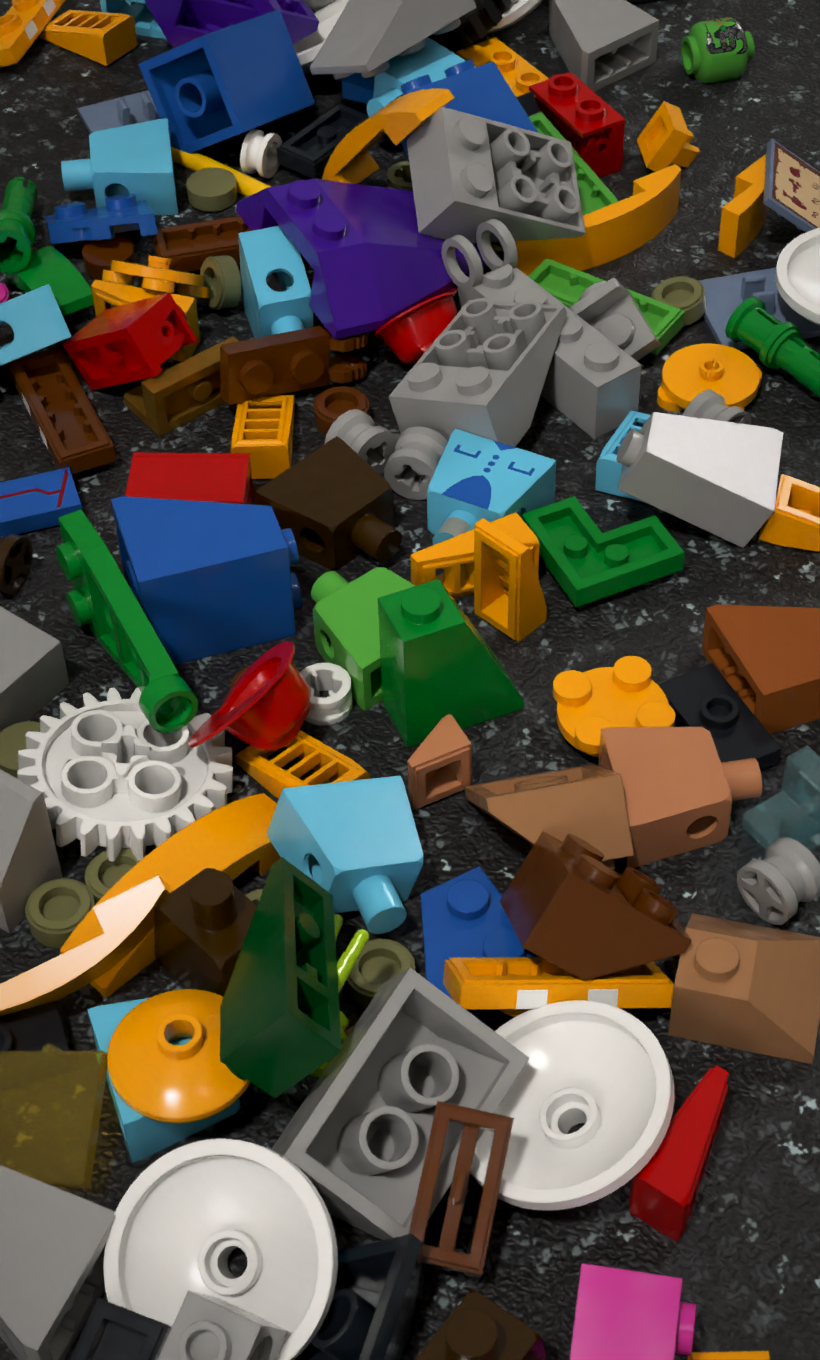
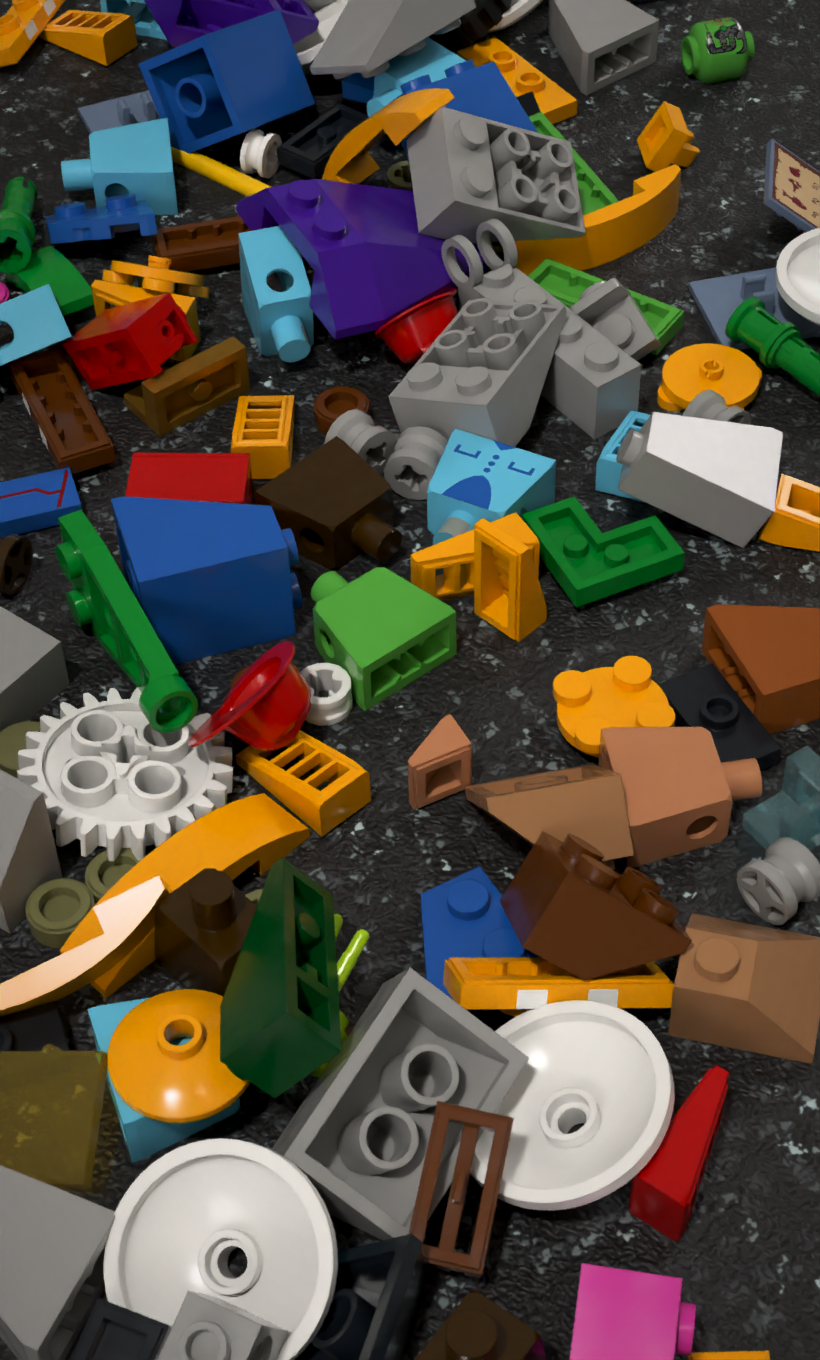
(100, 253): reddish brown tile -> none
(211, 189): olive tile -> none
(223, 280): olive tile -> none
(287, 363): reddish brown hinge -> none
(354, 844): medium azure torso -> none
(377, 964): olive tile -> none
(437, 664): green slope -> none
(584, 120): red hinge -> none
(683, 294): olive tile -> none
(746, 213): light orange slope -> none

